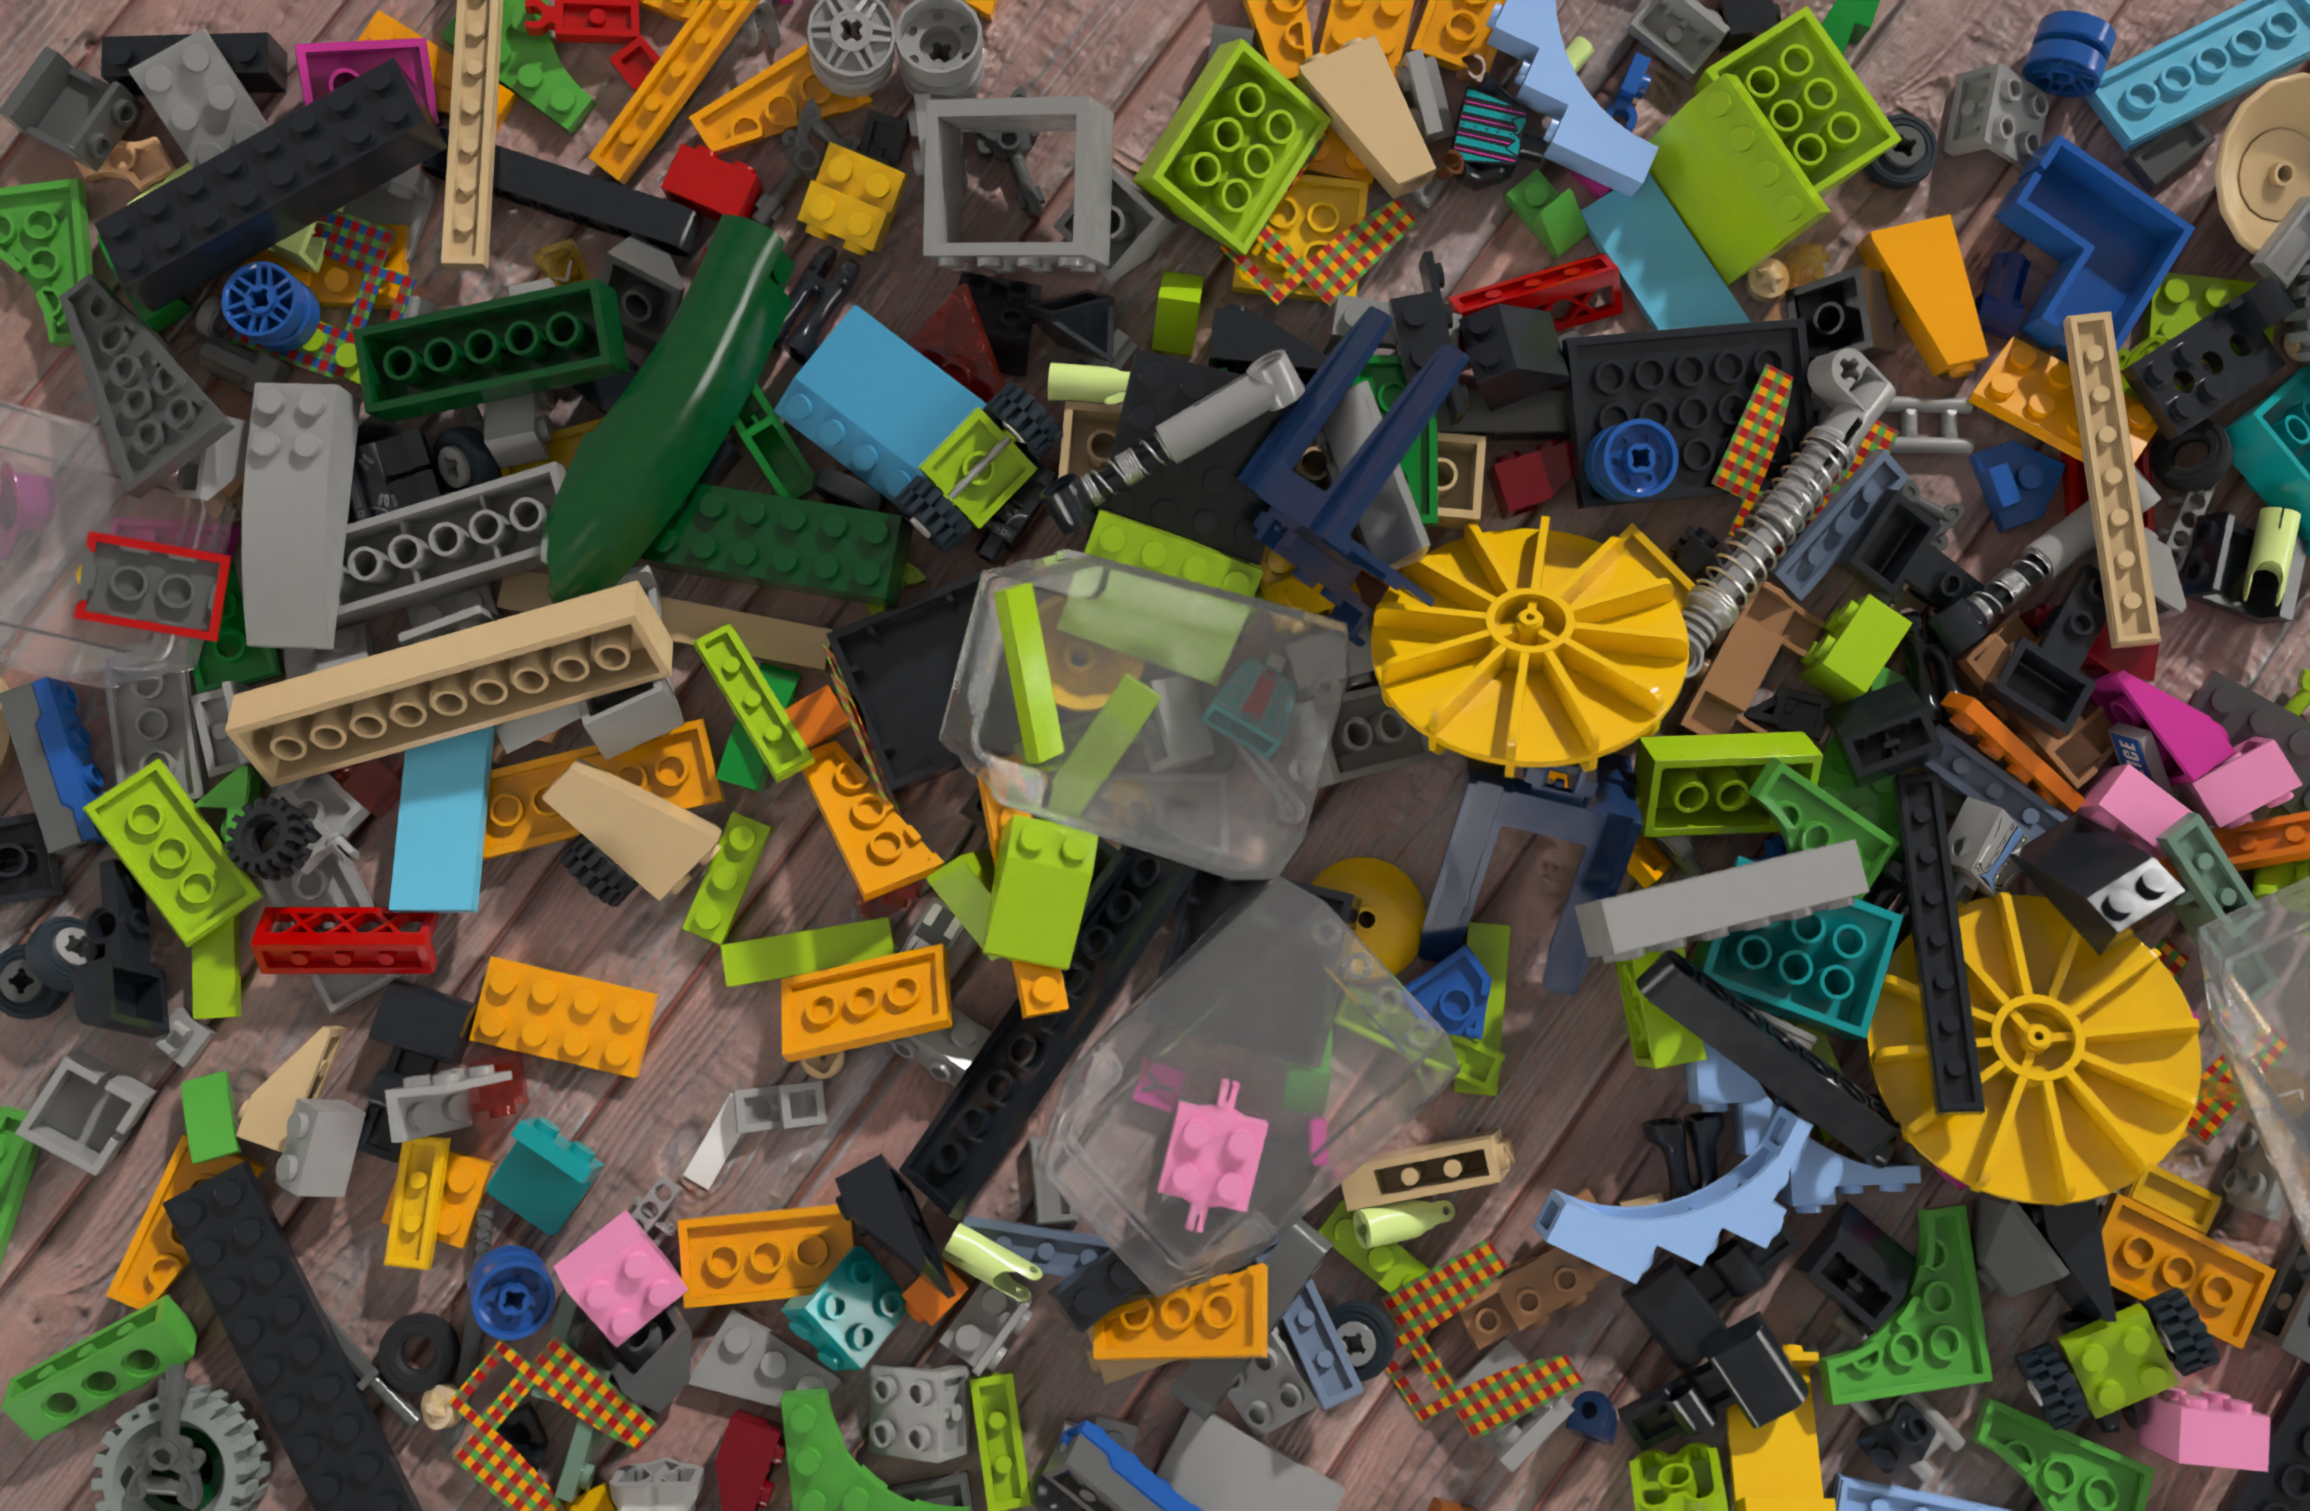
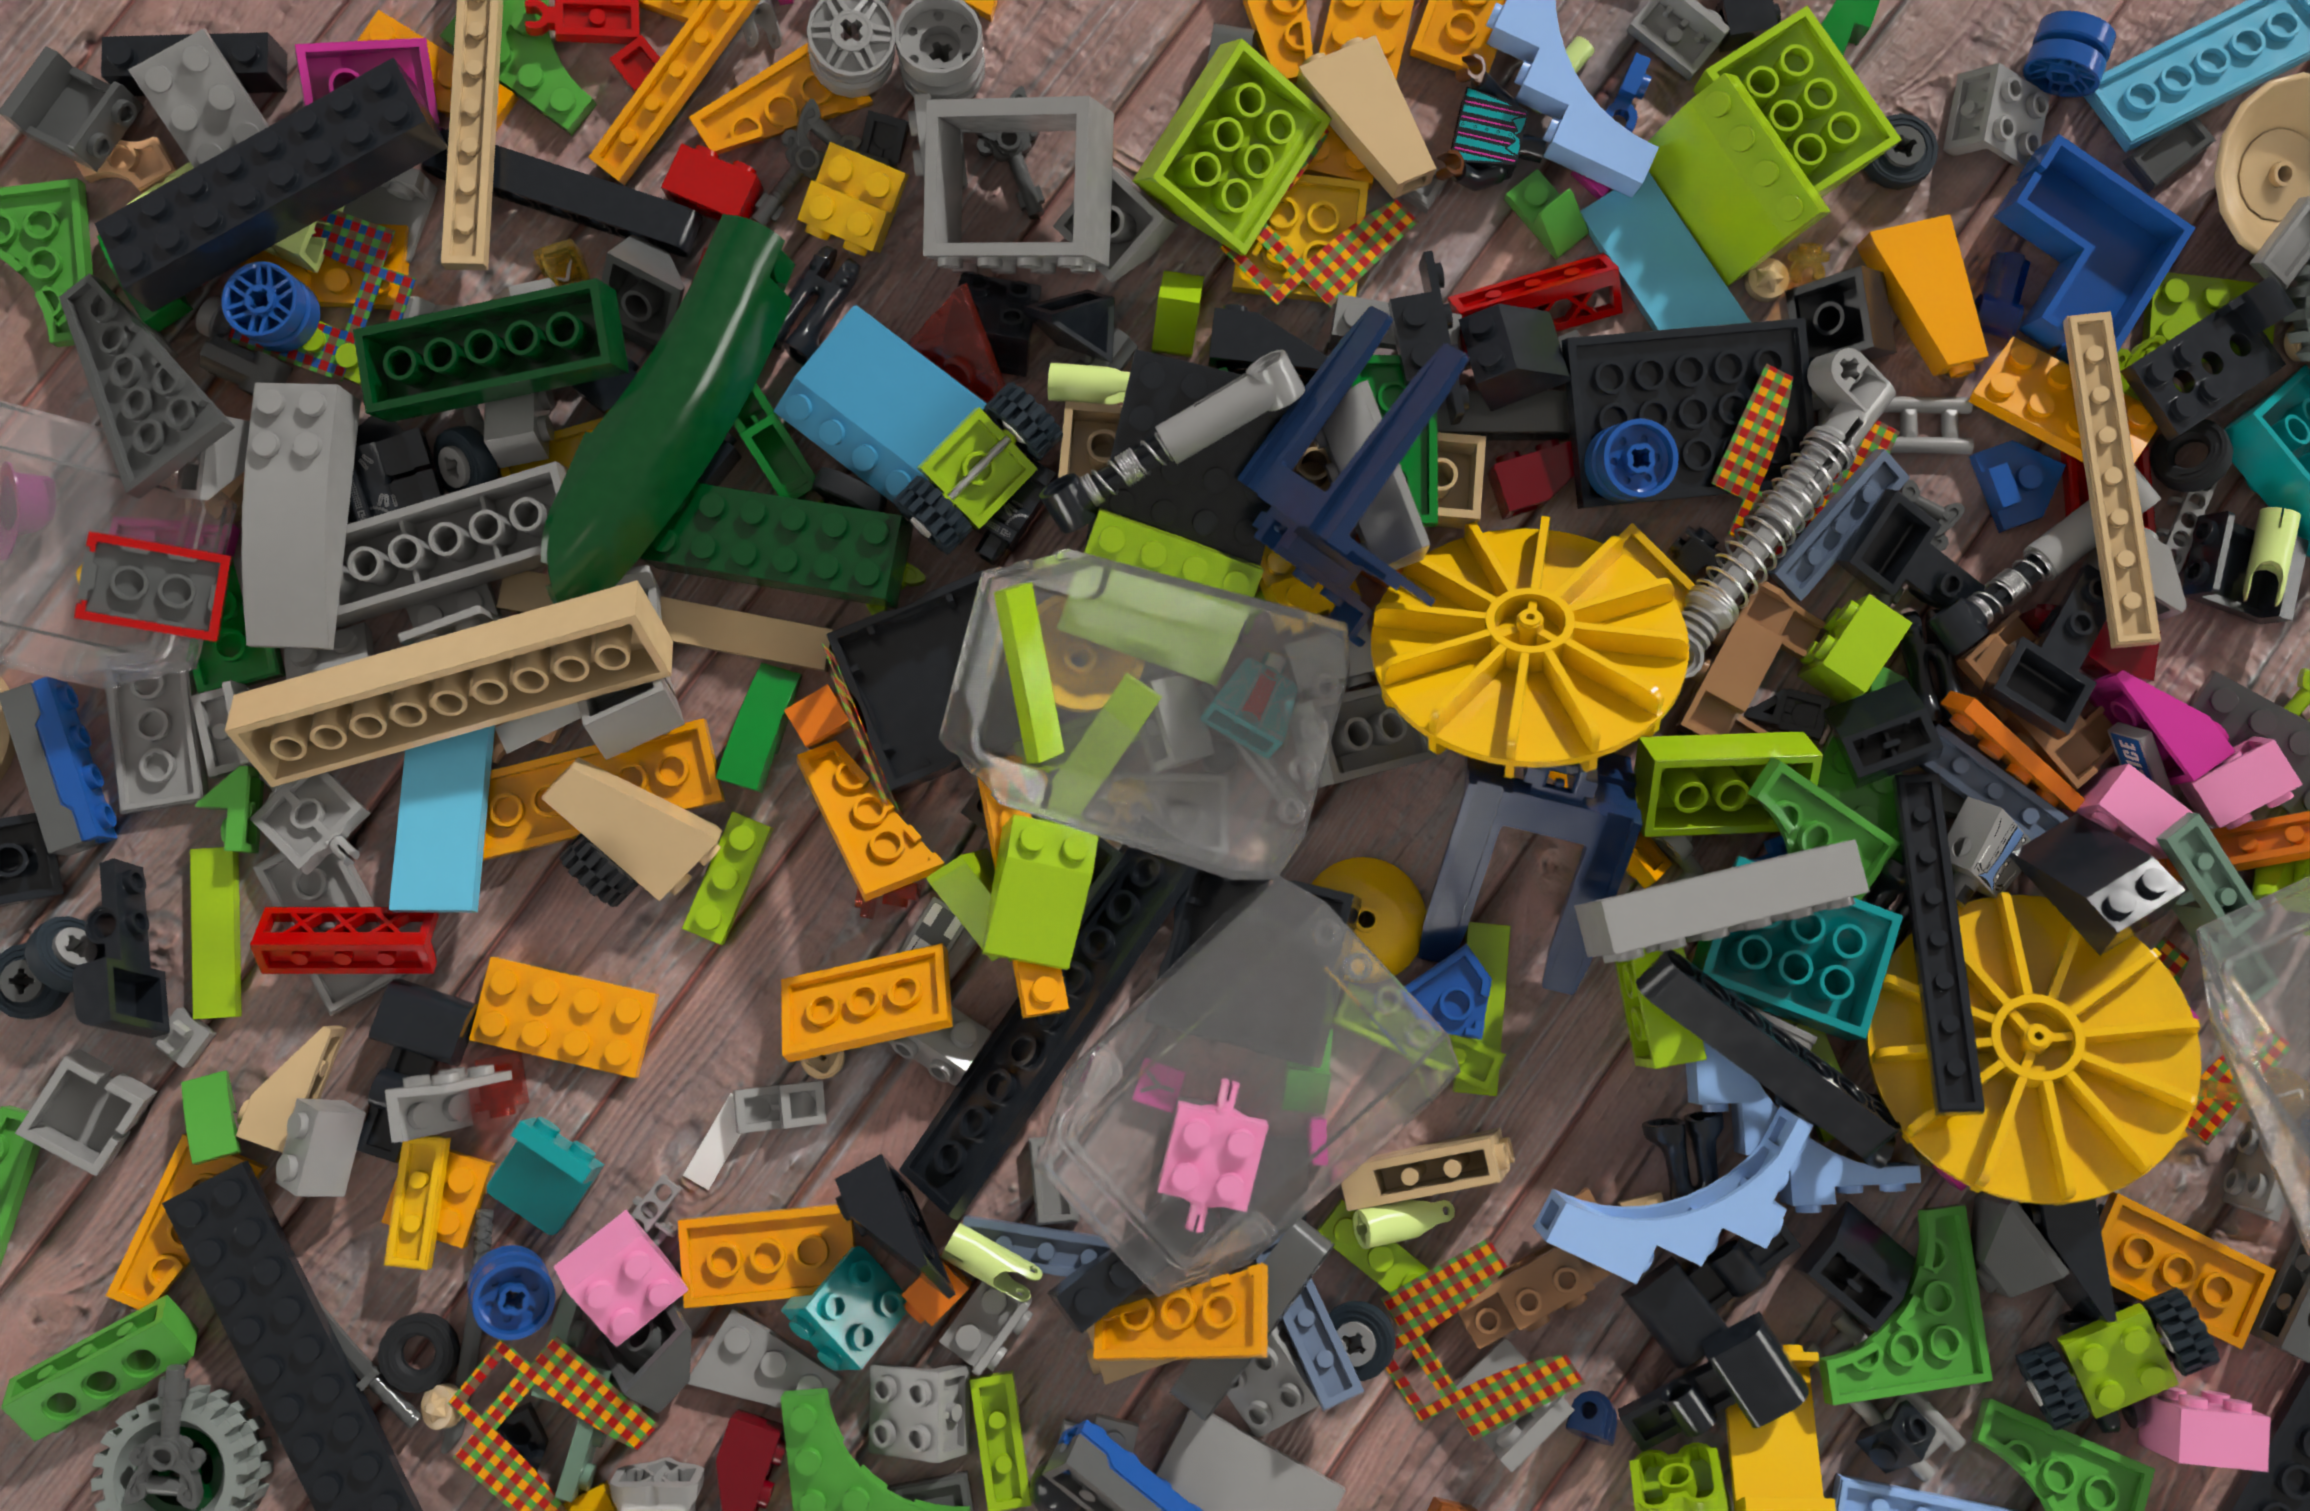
(172, 852): lime tile -> none
(253, 827): black tyre -> none
(371, 785): clear red bracket -> none
(753, 702): lime tile -> none
(806, 951): lime tile -> none
(1425, 95): light grey bracket -> none
(2175, 1198): yellow tile -> none

